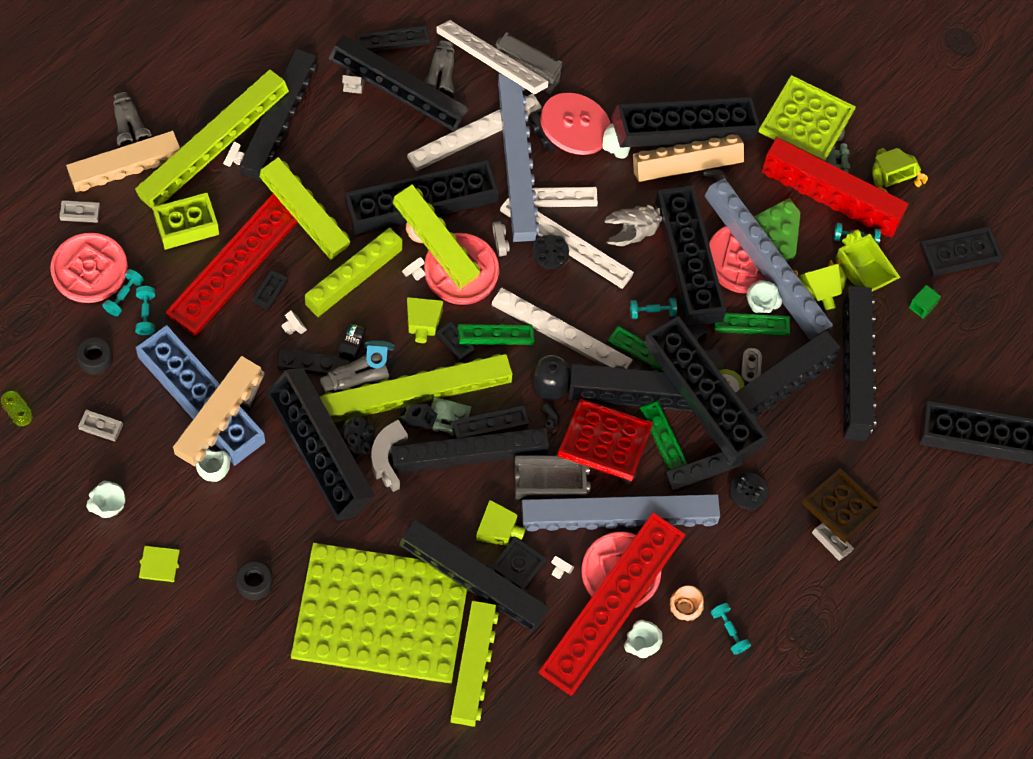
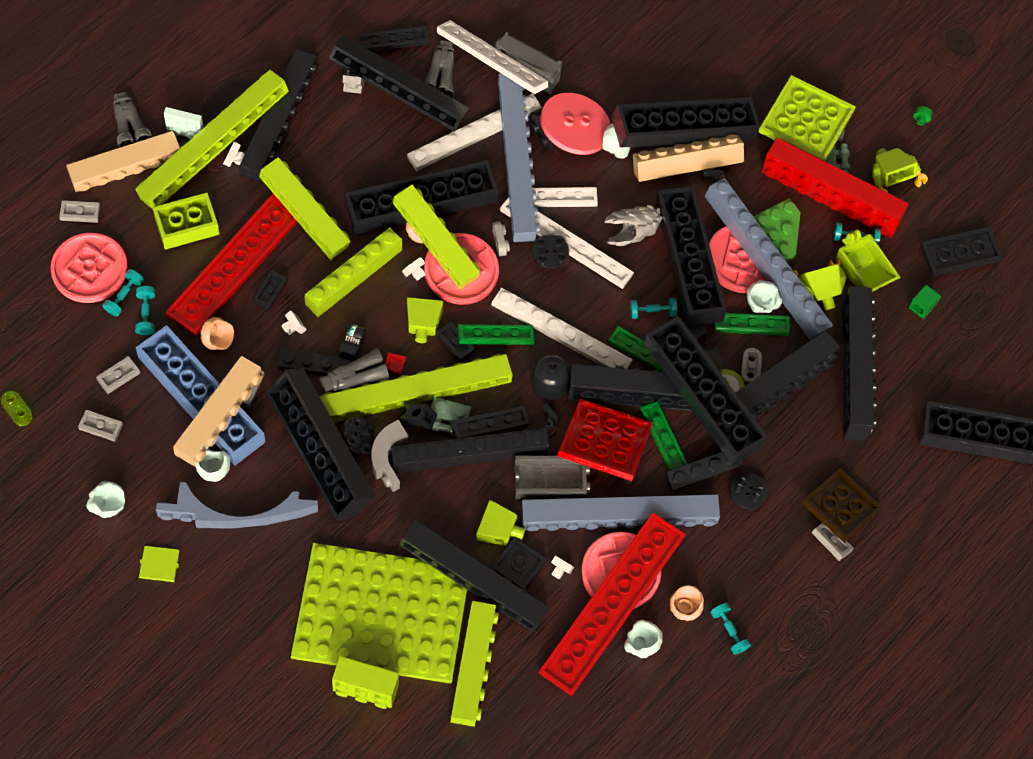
(94, 366): black tyre -> none
(118, 375): none -> light grey plate
(182, 123): none -> light aqua plate
(190, 508): none -> sand blue slope
(217, 334): none -> light nougat hair
(254, 568): black tyre -> none
(365, 682): none -> lime brick
(379, 347): dark azure piece -> none
(395, 363): none -> red tile
(922, 115): none -> green tile

